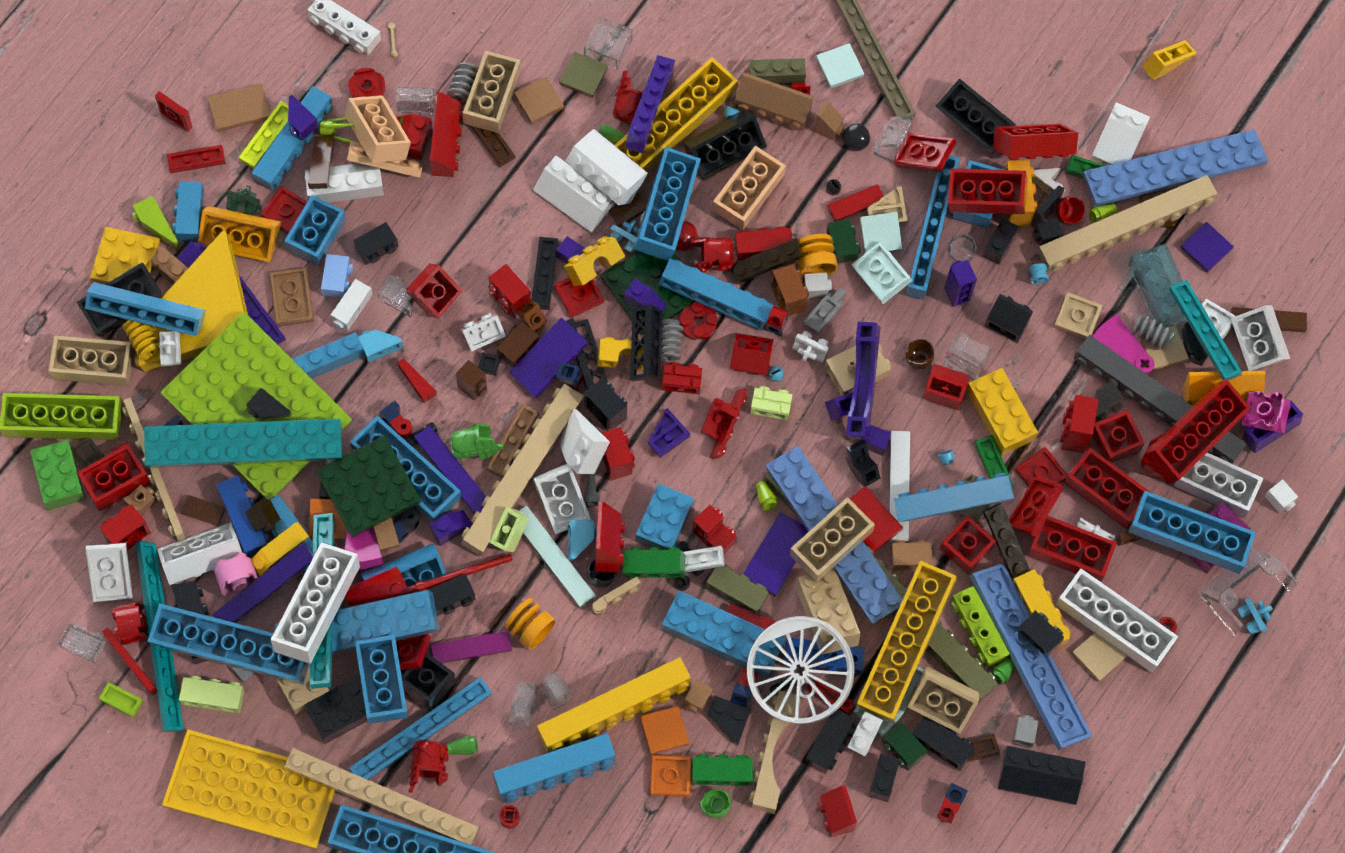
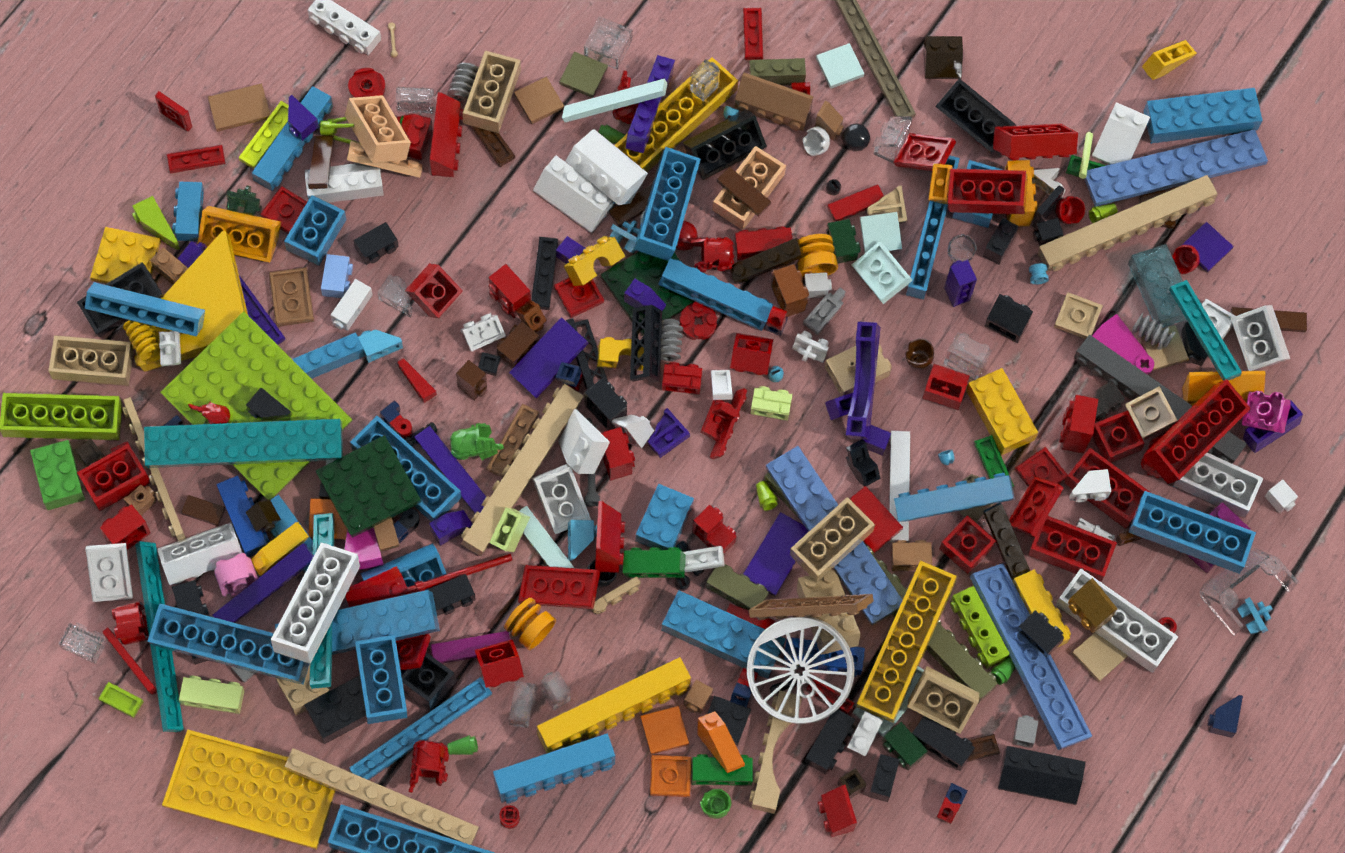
(213, 412): none -> red piece
(499, 663): none -> red brick
(559, 586): none -> red tile
(614, 100): none -> light aqua tile
(637, 429): none -> white slope
(704, 79): none -> clear brick
(719, 741): none -> orange slope
(721, 385): none -> white tile
(743, 191): none -> reddish brown tile
(753, 33): none -> red tile
(811, 606): none -> medium nougat plate
(816, 141): none -> white hair
(853, 782): none -> dark brown brick
(940, 183): none -> light orange slope
(943, 57): none -> dark brown slope
(1086, 155): none -> yellowish green bar
(1092, 486): none -> white slope
(1092, 606): none -> pearl gold slope
(1151, 413): none -> tan brick
(1186, 258): none -> red hair
(1203, 115): none -> dark azure brick
(1226, 718): none -> dark blue slope

